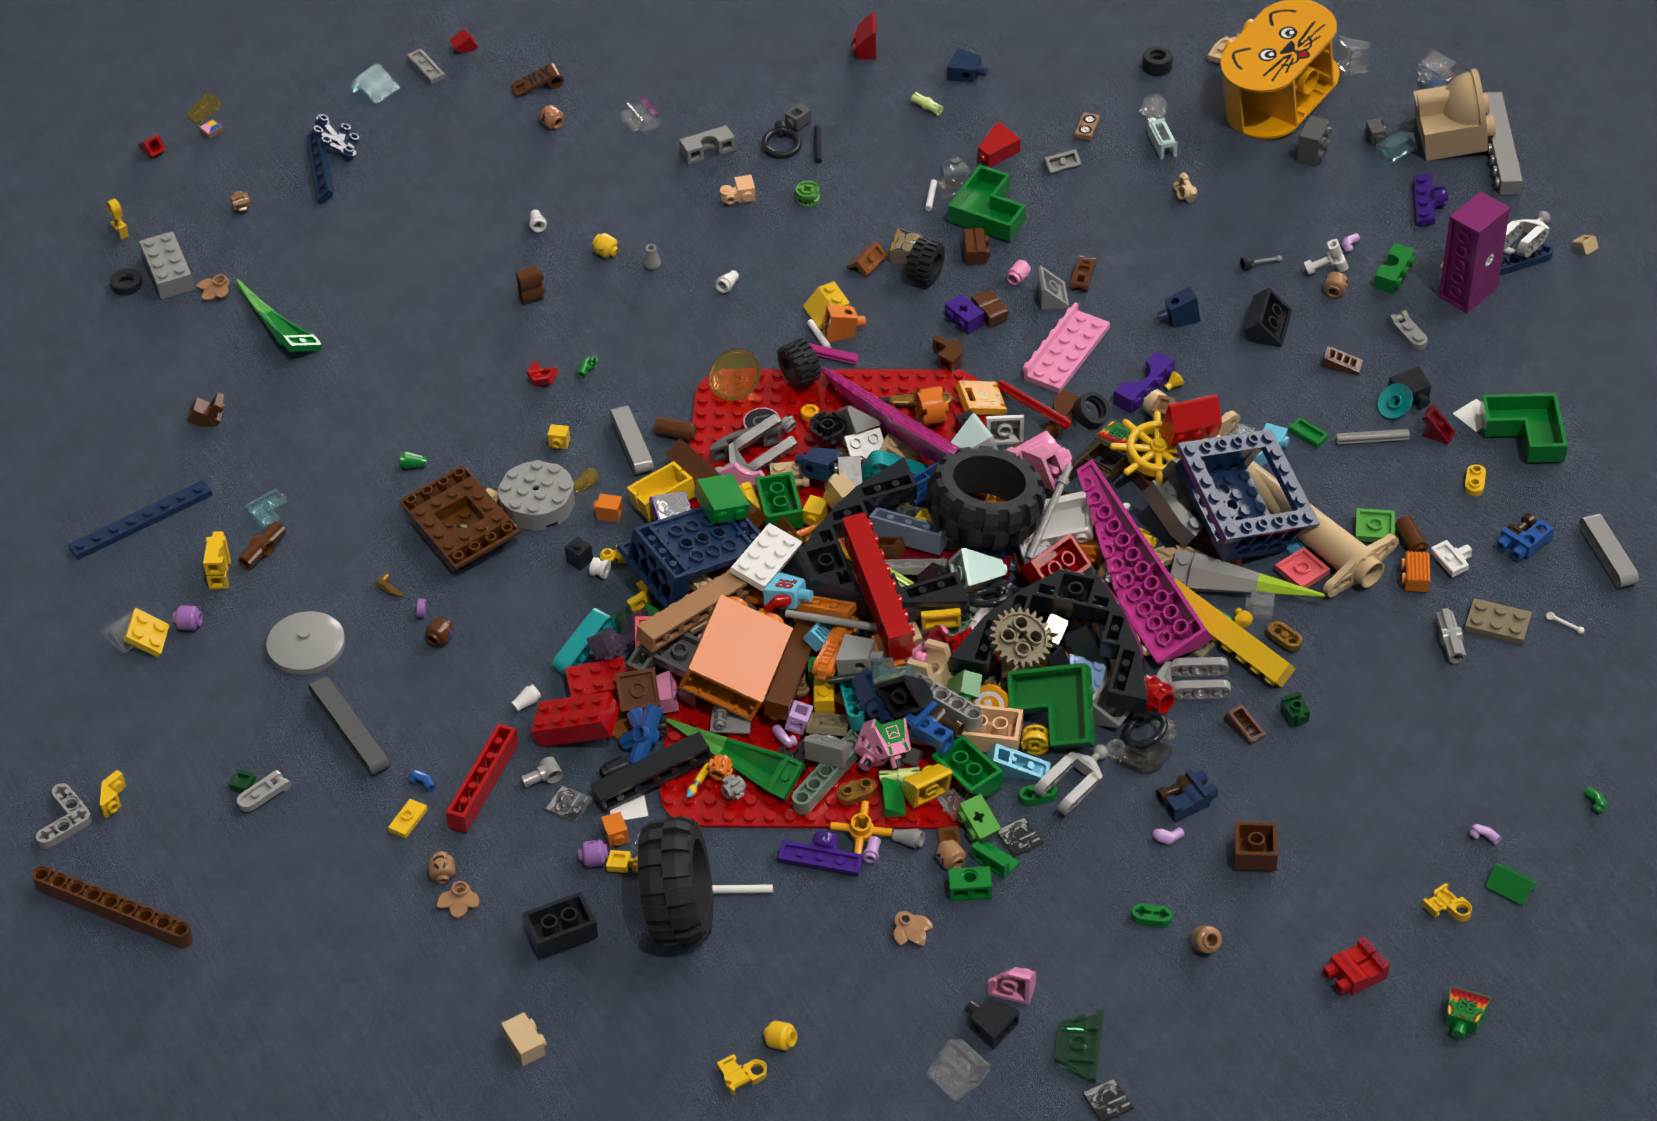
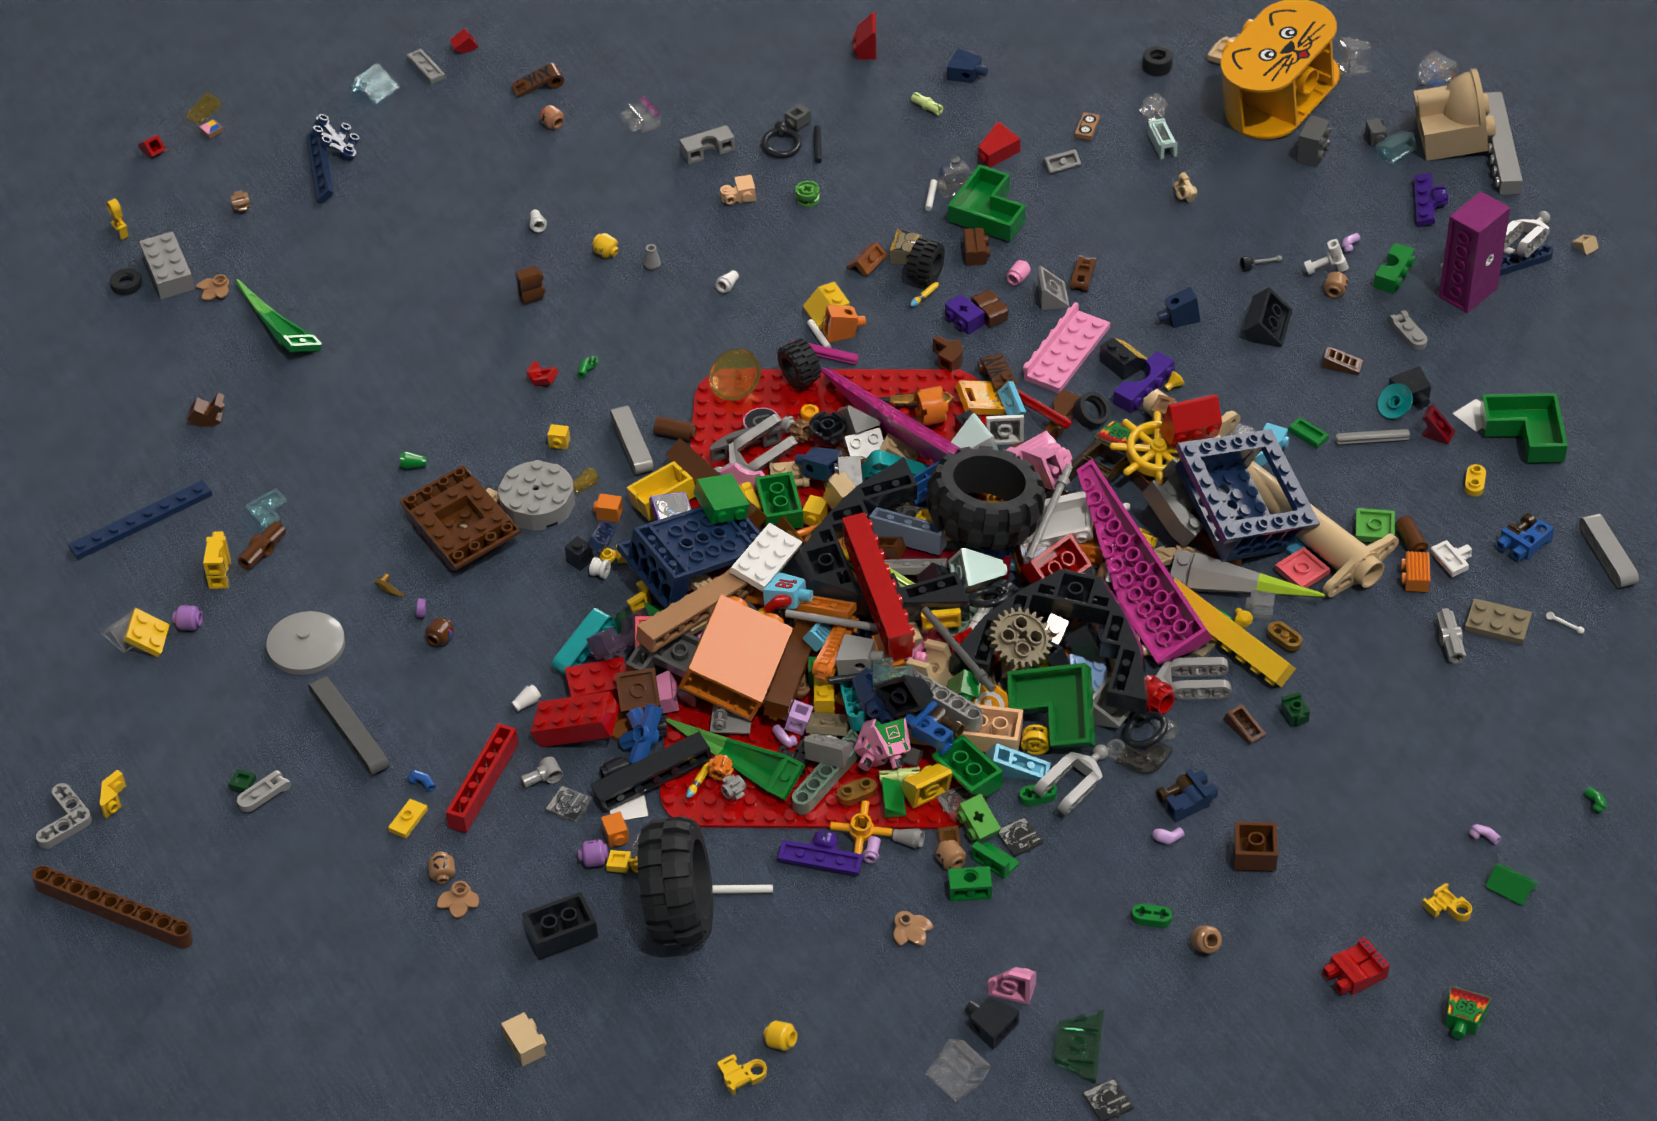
(601, 536): none -> dark blue beam
(800, 430): none -> medium nougat gear
(916, 301): none -> yellow piece
(979, 674): none -> dark grey bar
(997, 369): none -> reddish brown door
(1011, 399): none -> medium azure plate
(1121, 358): none -> black slope

